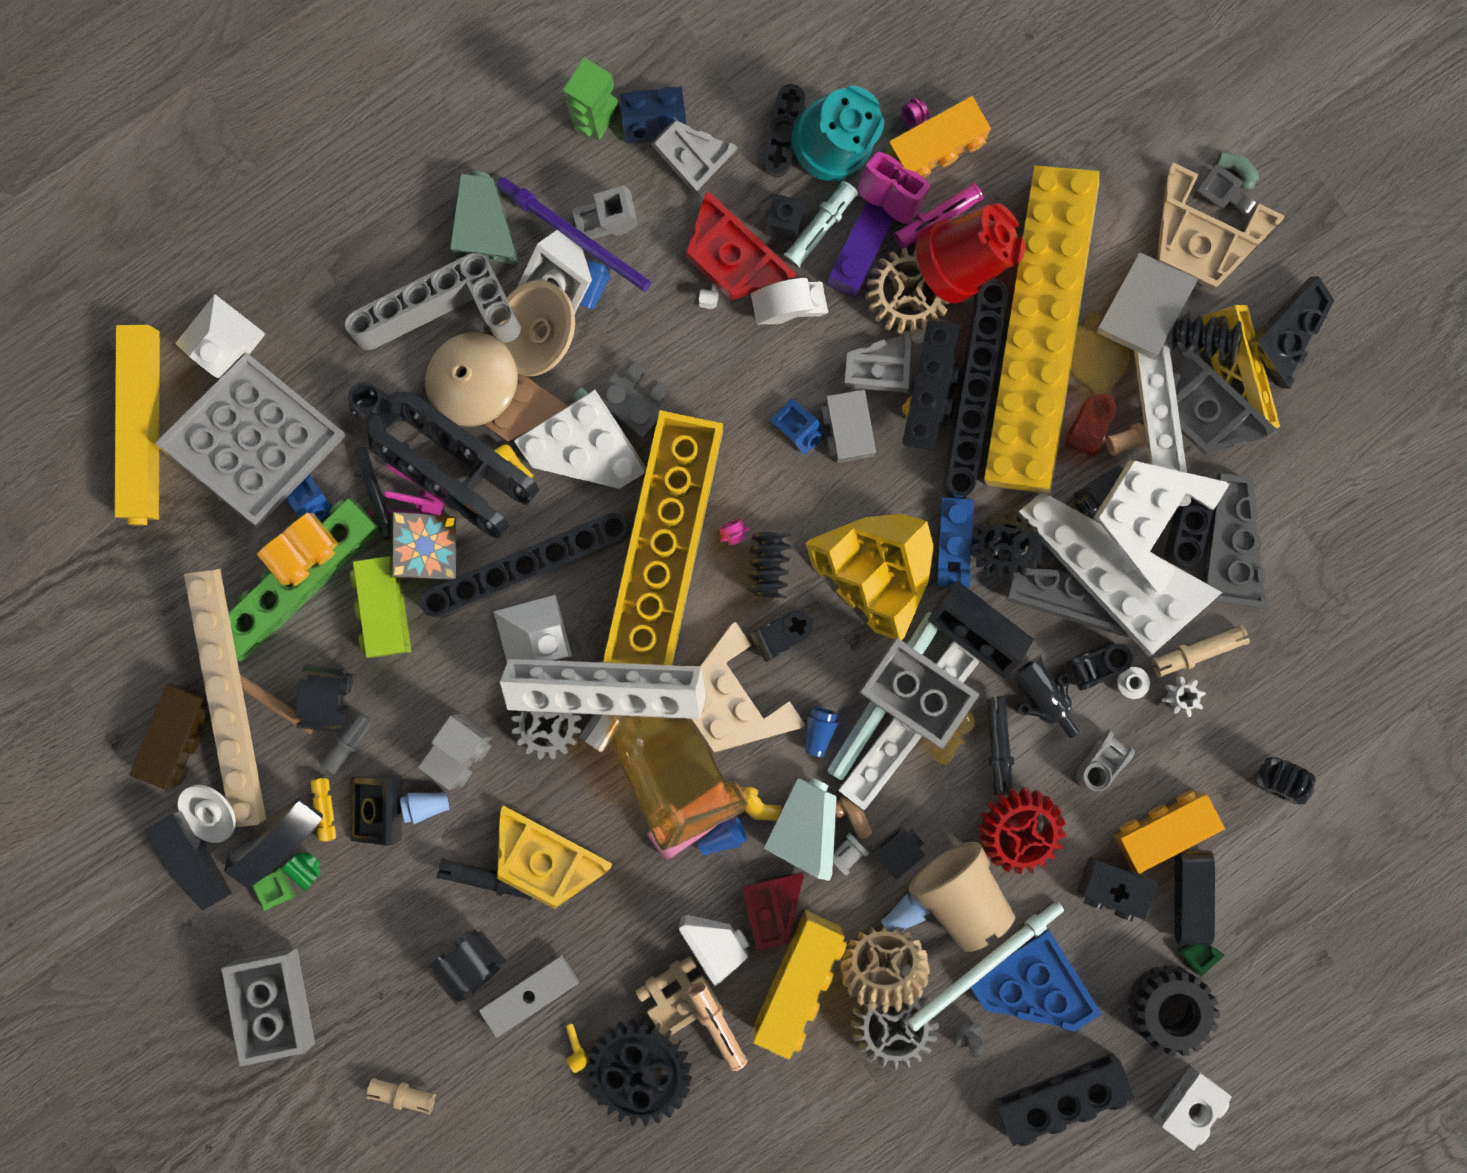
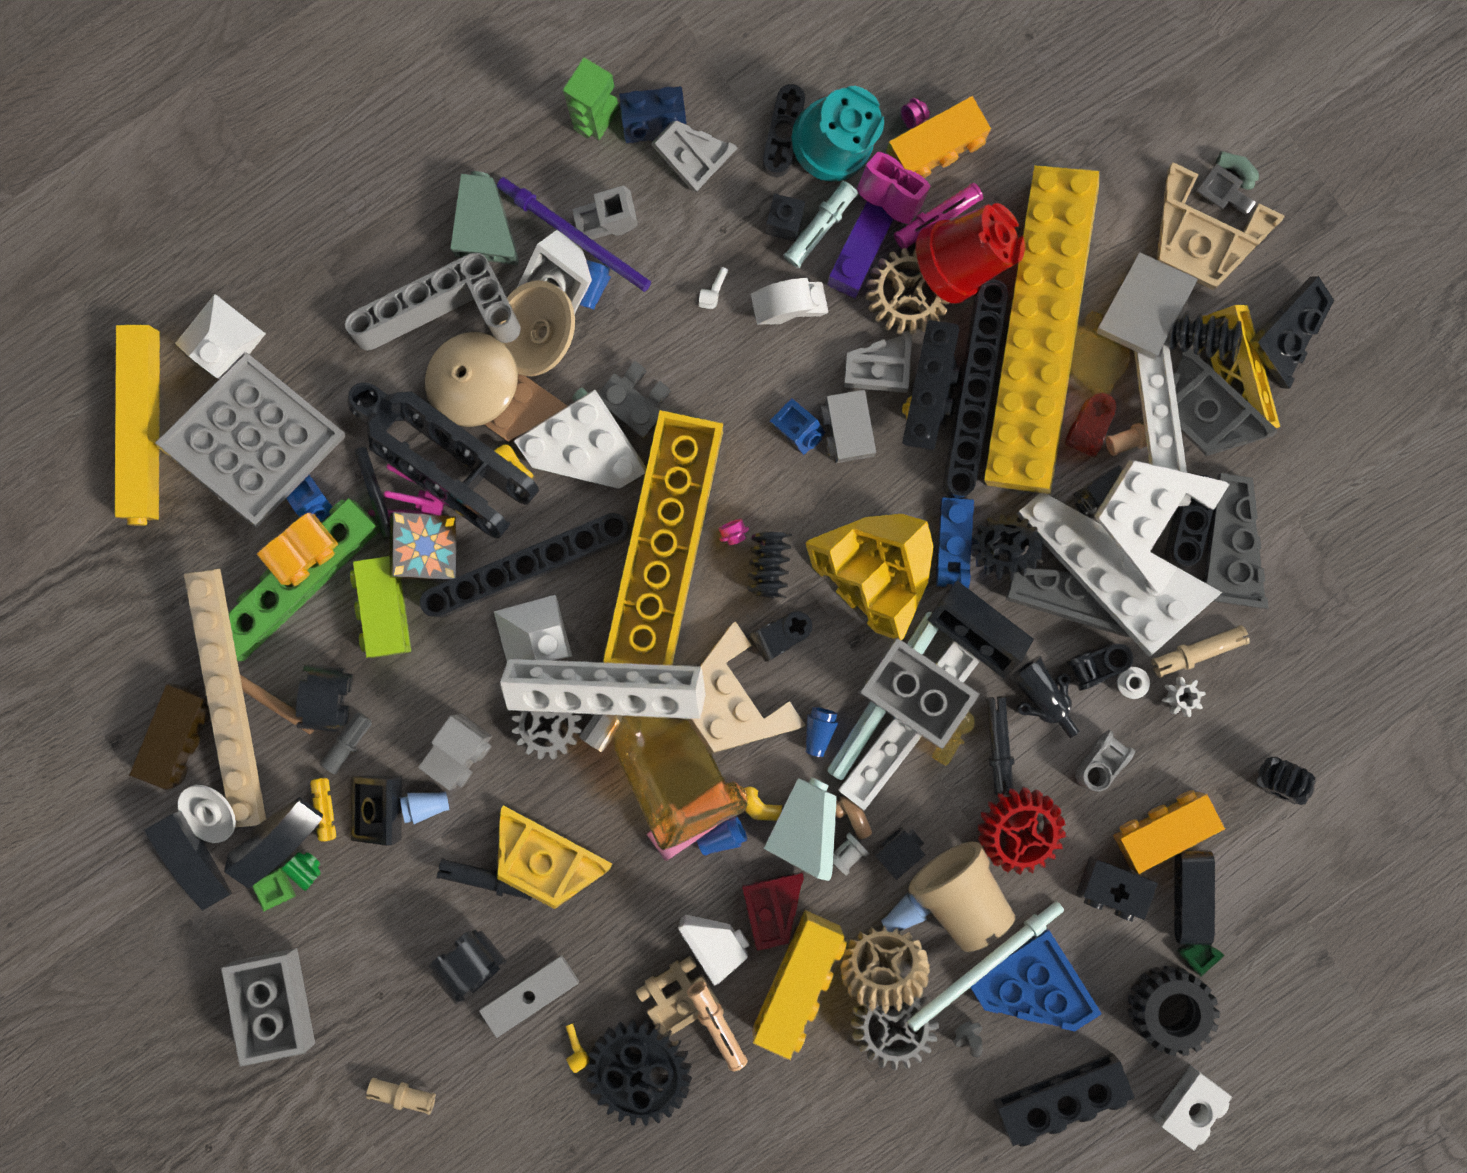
(731, 253): red wing -> none

